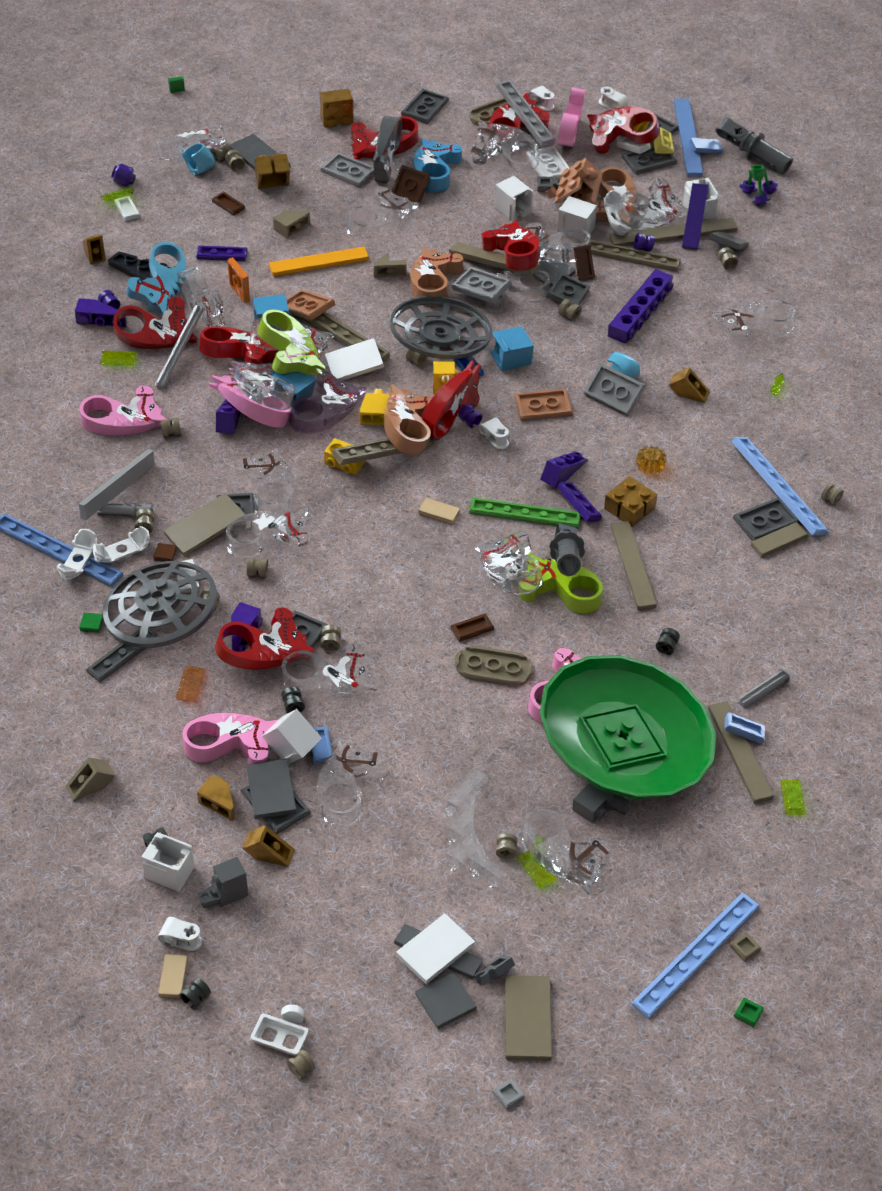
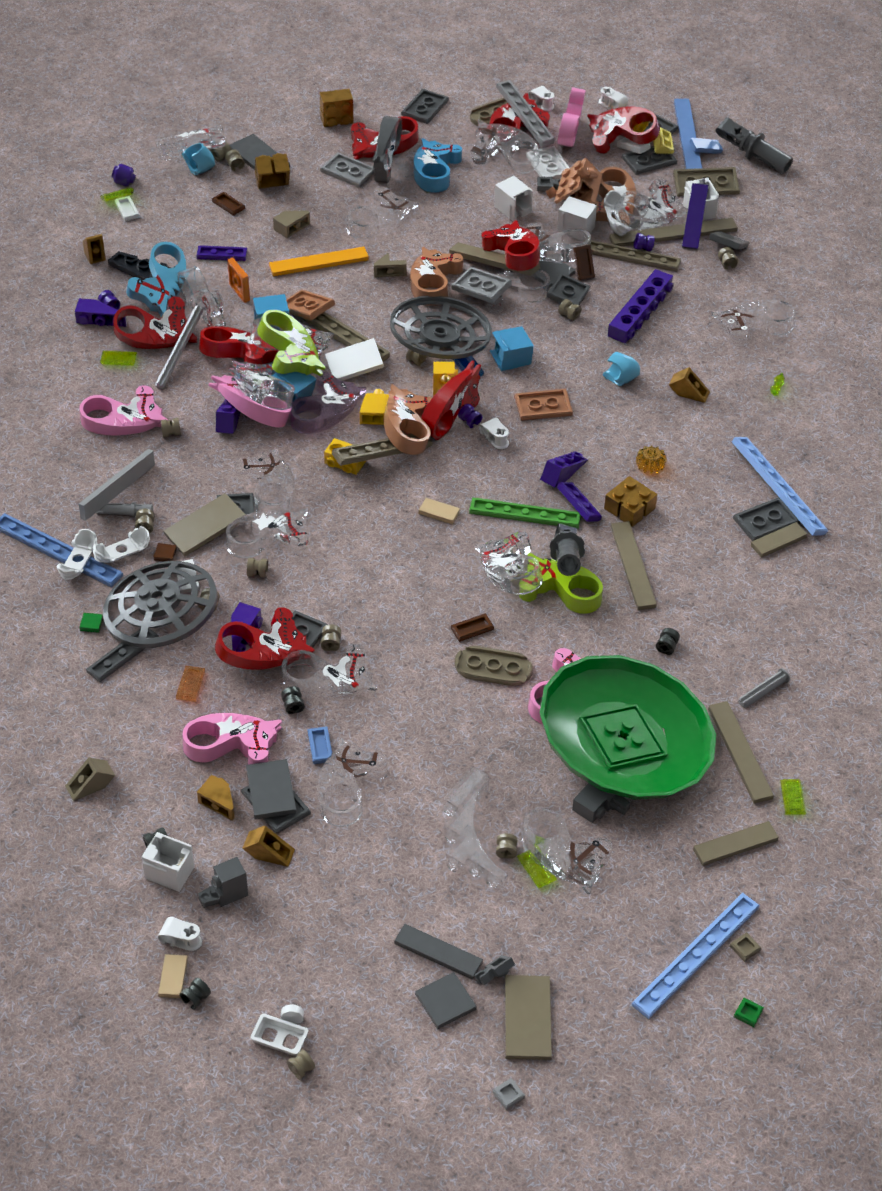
(176, 84): green tile -> none
(291, 737): white piece -> none
(411, 184): reddish brown tile -> none
(435, 948): white tile -> none
(614, 389): light grey tile -> none
(722, 179): none -> dark tan tile
(735, 843): none -> dark tan tile
(744, 728): medium blue tile -> none
(769, 187): plant -> none
(832, 494): dark tan wheel -> none

